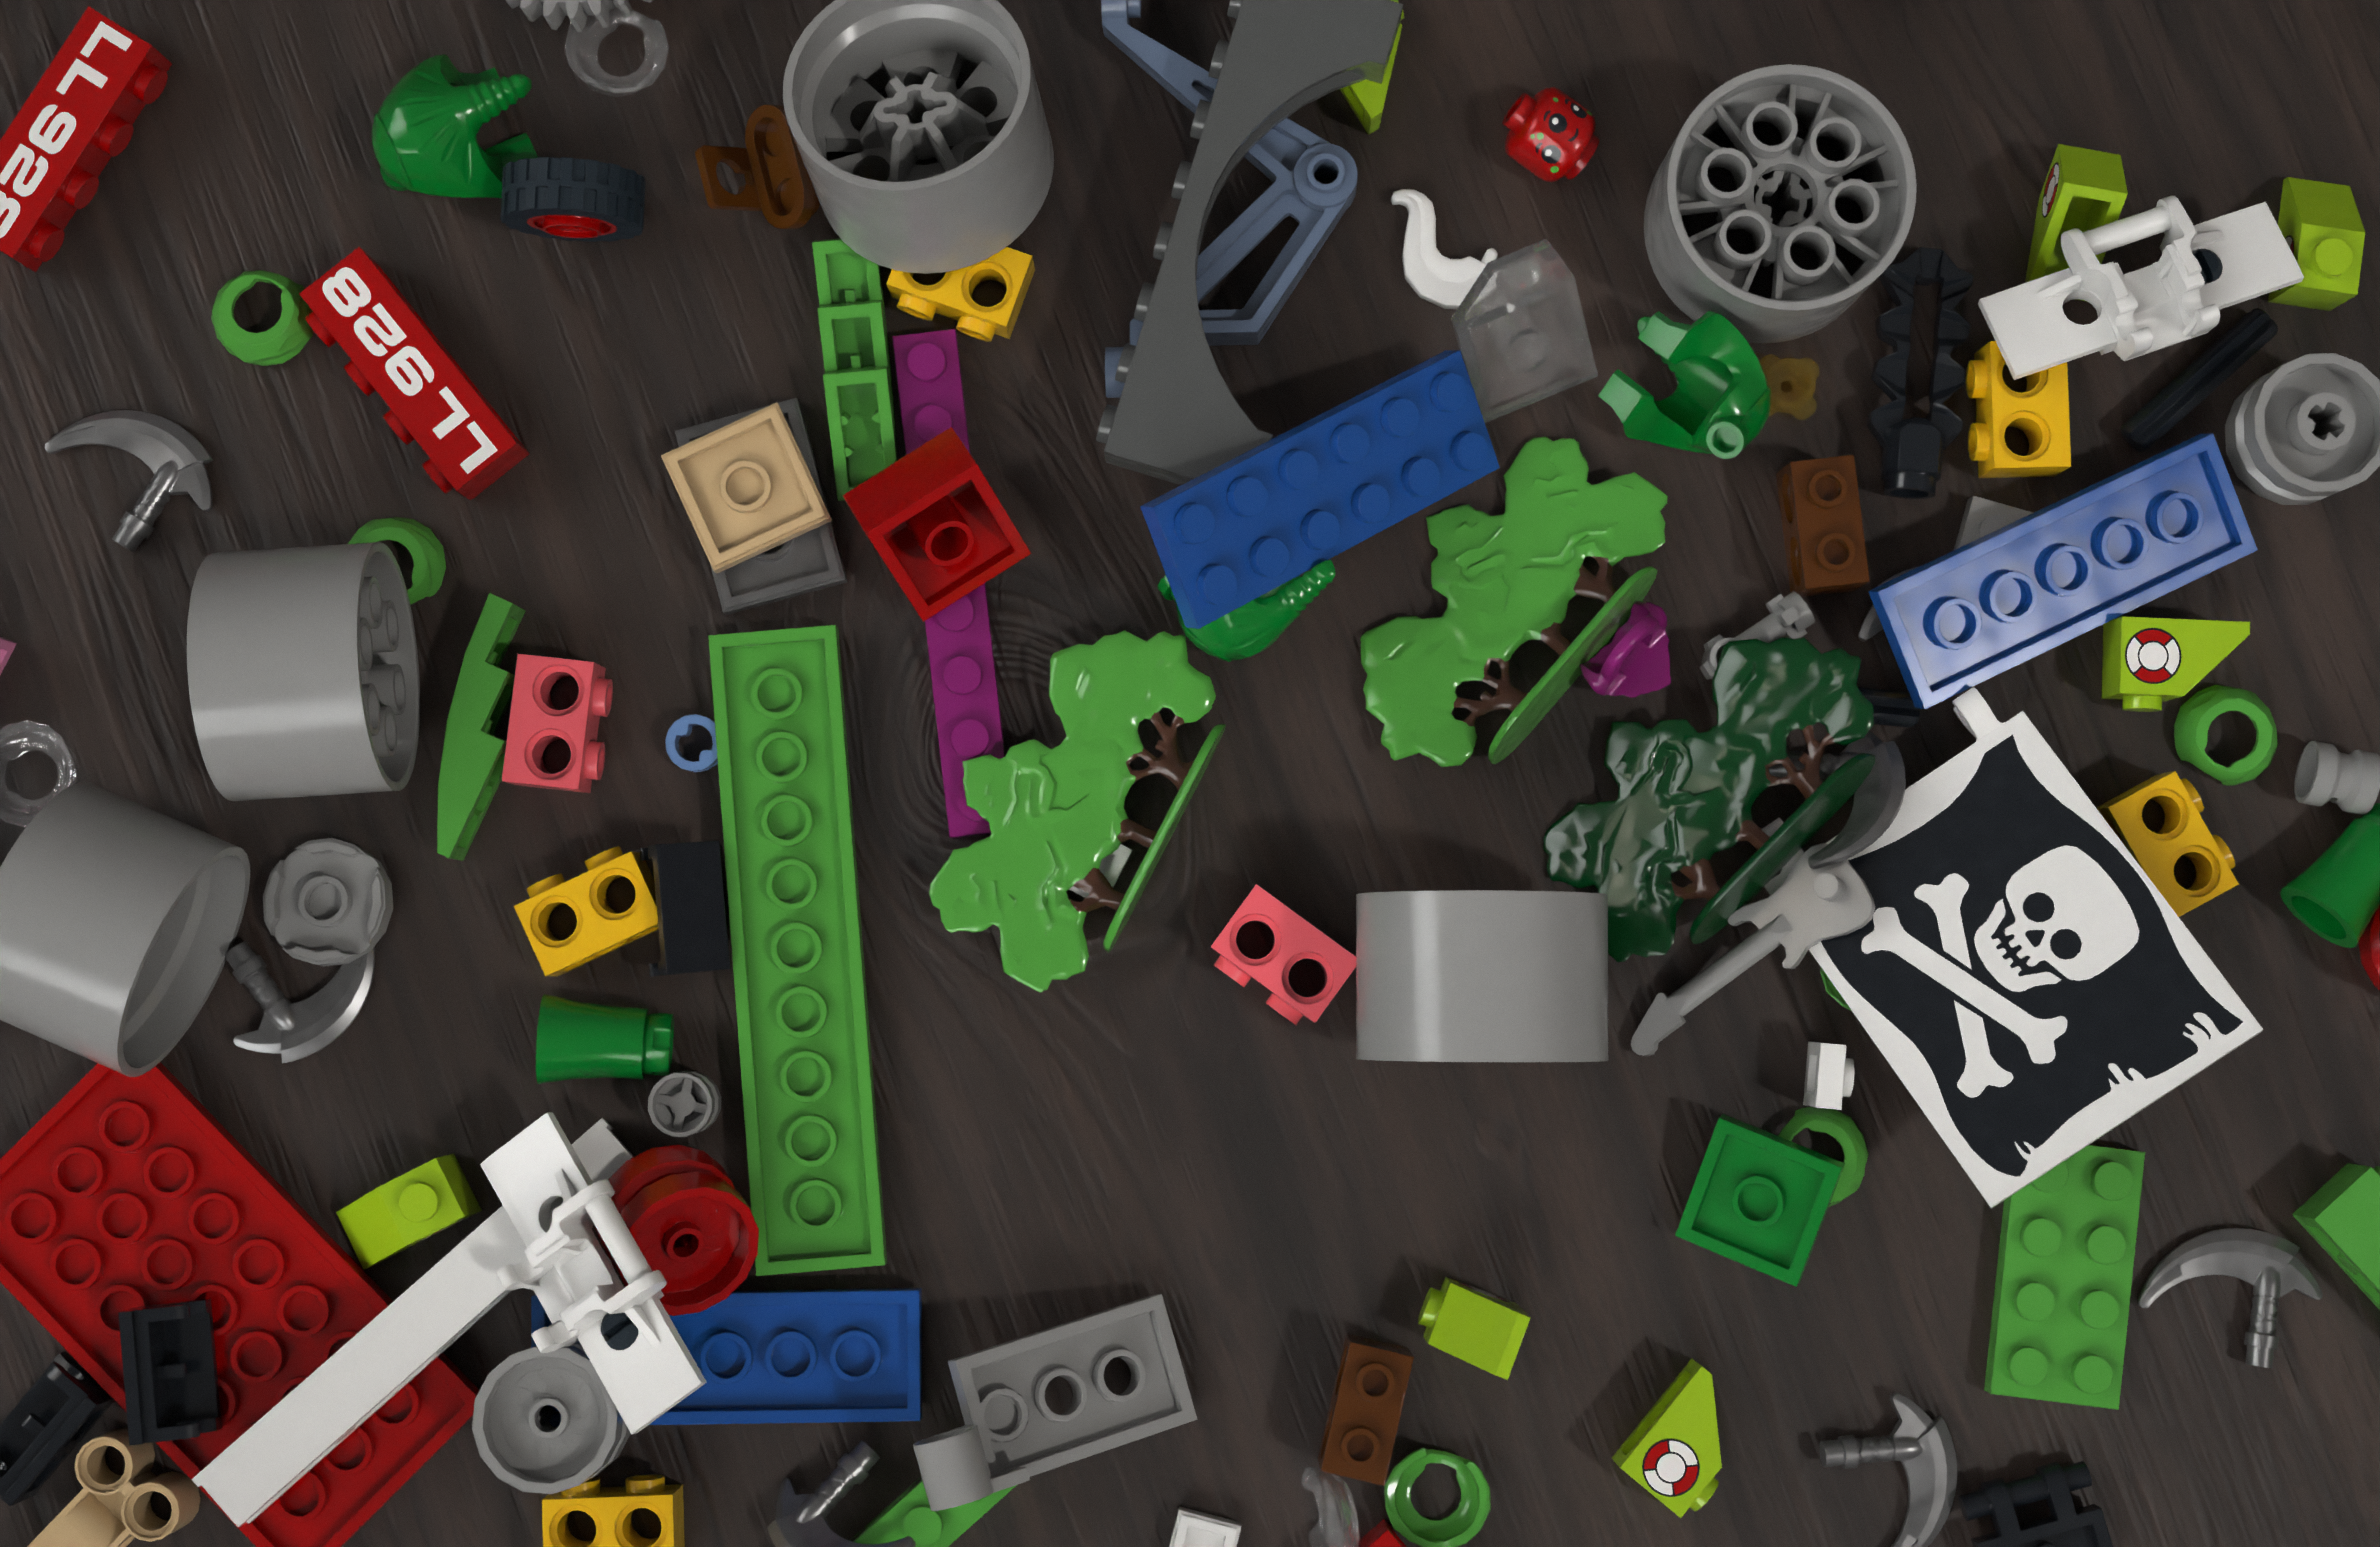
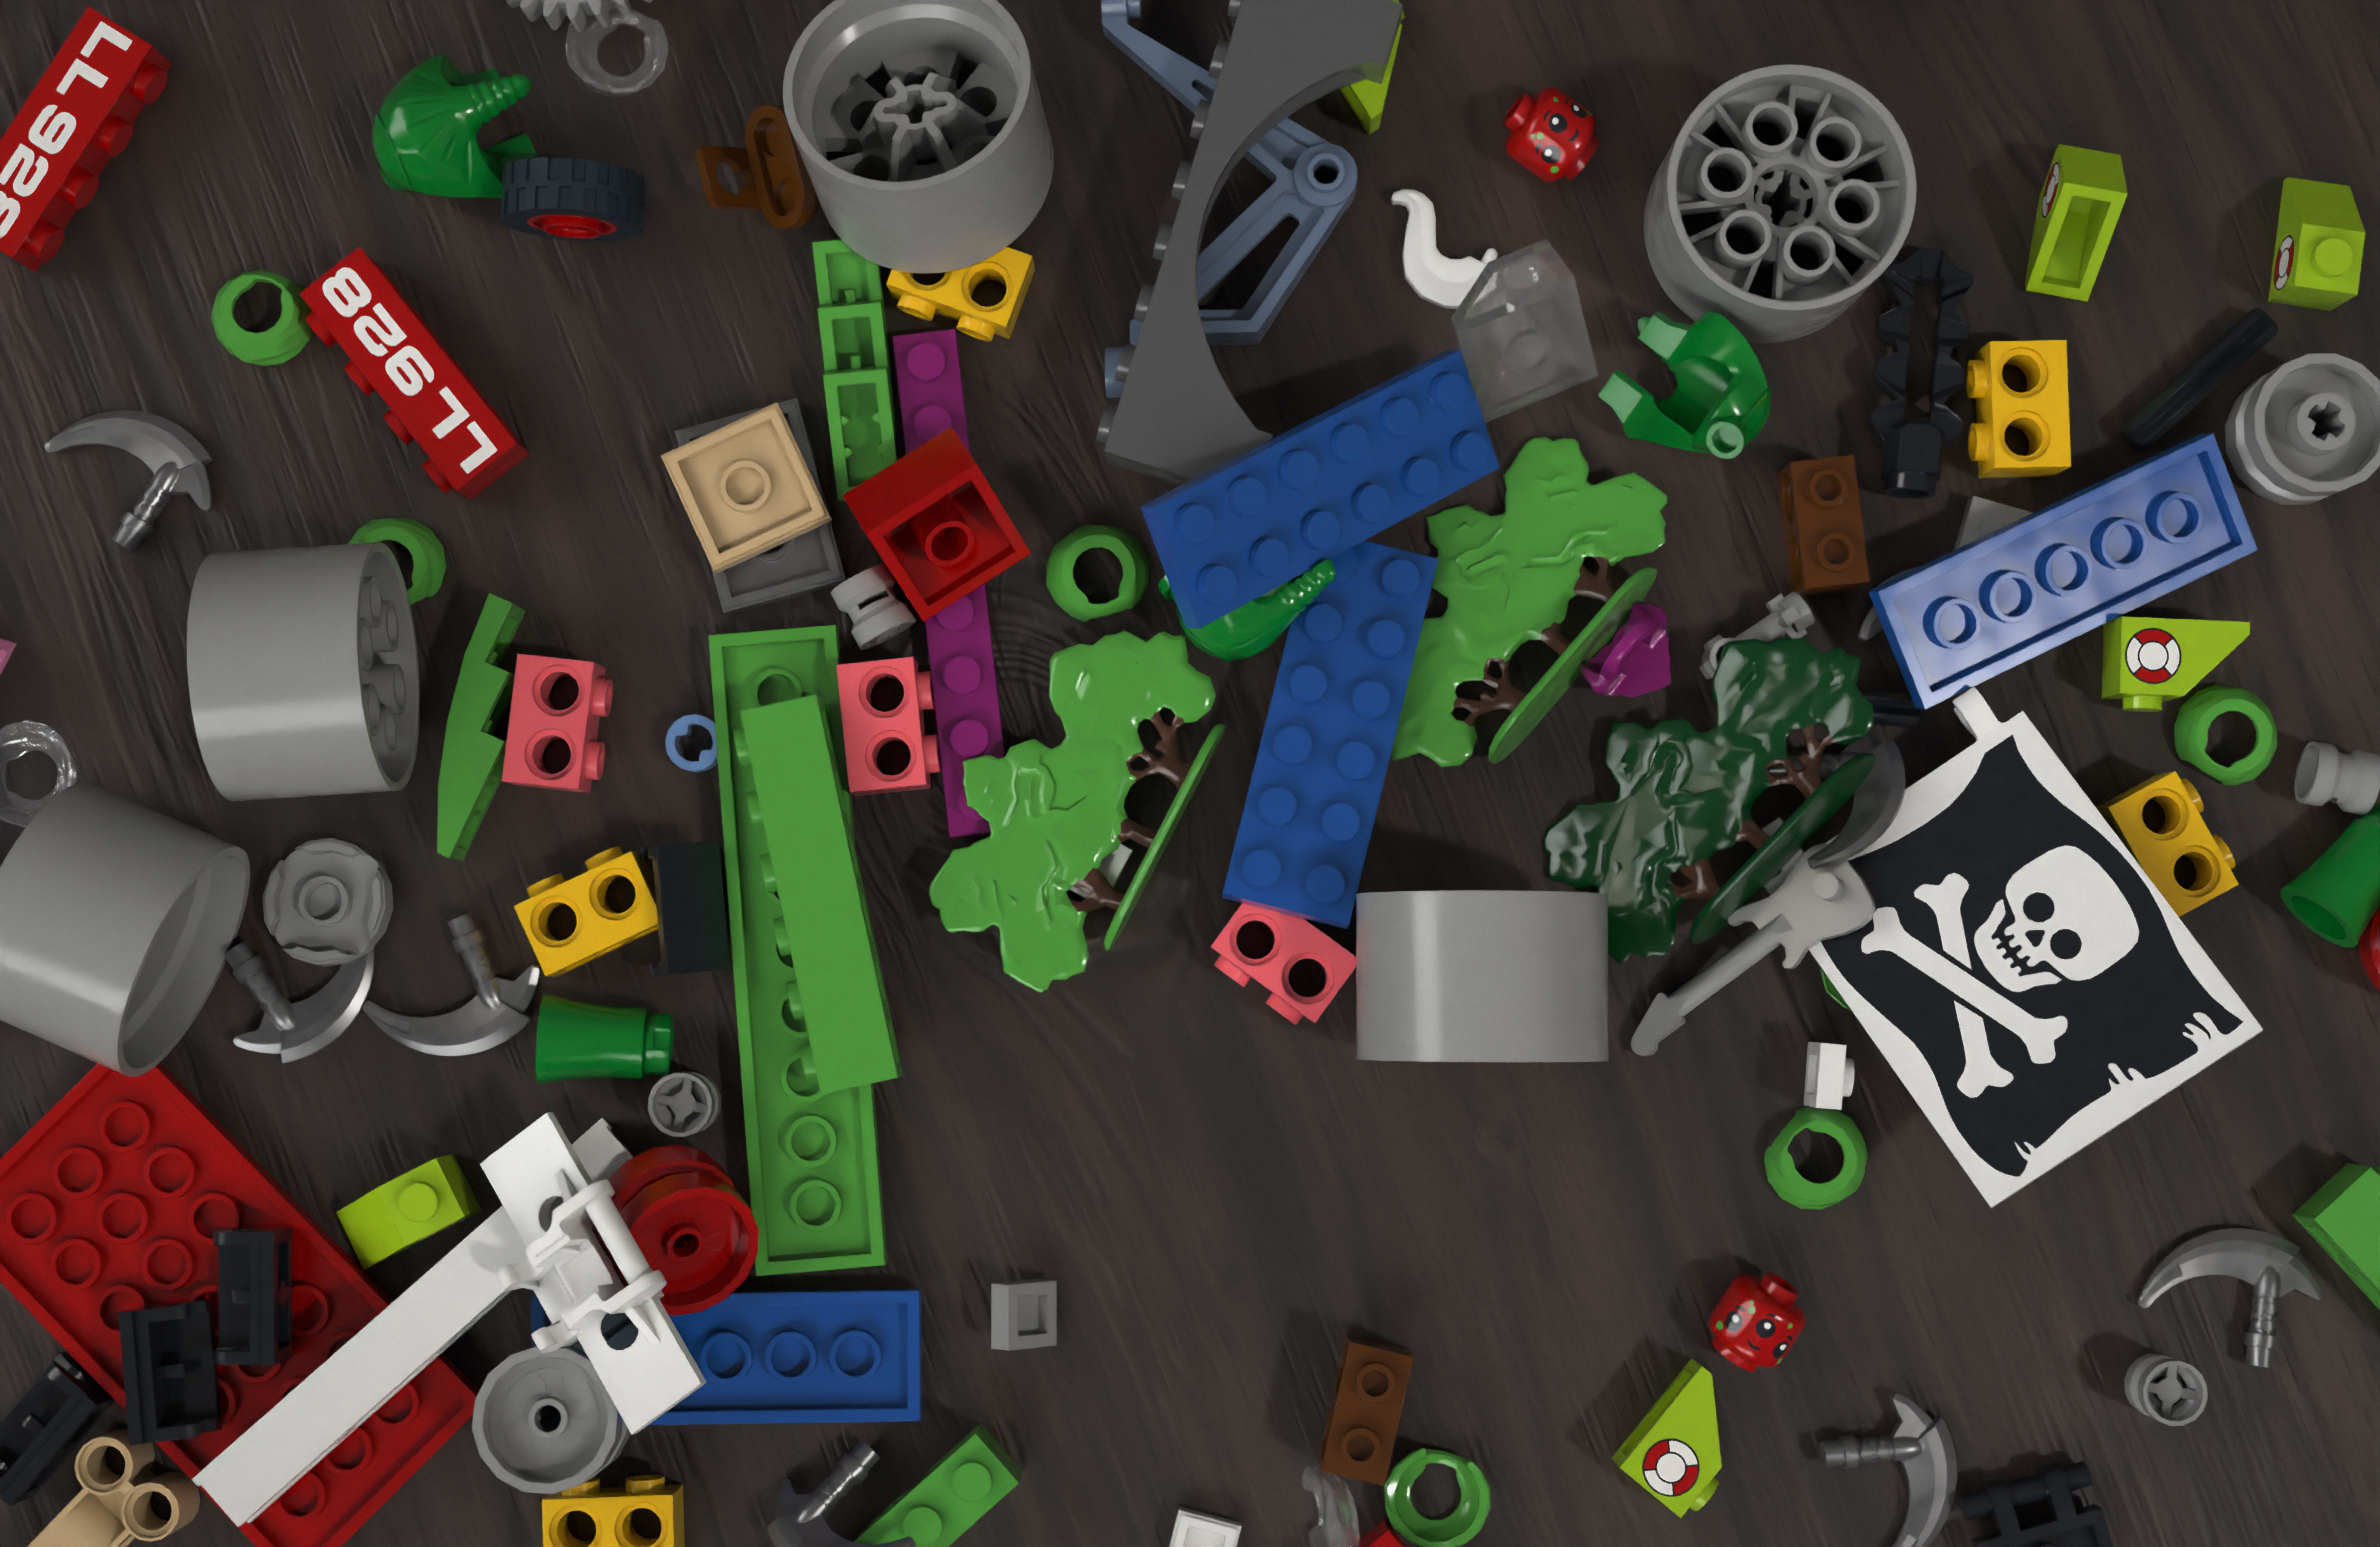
(254, 1295): none -> black hinge
(480, 1024): none -> flat silver piece
(819, 893): none -> bright green brick
(869, 729): none -> coral brick
(873, 606): none -> light grey wheel
(1015, 1433): light grey hinge -> none
(1023, 1314): none -> light grey plate
(1062, 560): none -> bright green piece
(1330, 737): none -> blue plate
(1474, 1326): lime slope -> none
(1757, 1321): none -> red head
(1759, 1199): green plate -> none
(1802, 377): clear yellow plate -> none
(2067, 1281): bright green plate -> none
(2148, 308): white piece -> none
(2180, 1393): none -> light grey wheel

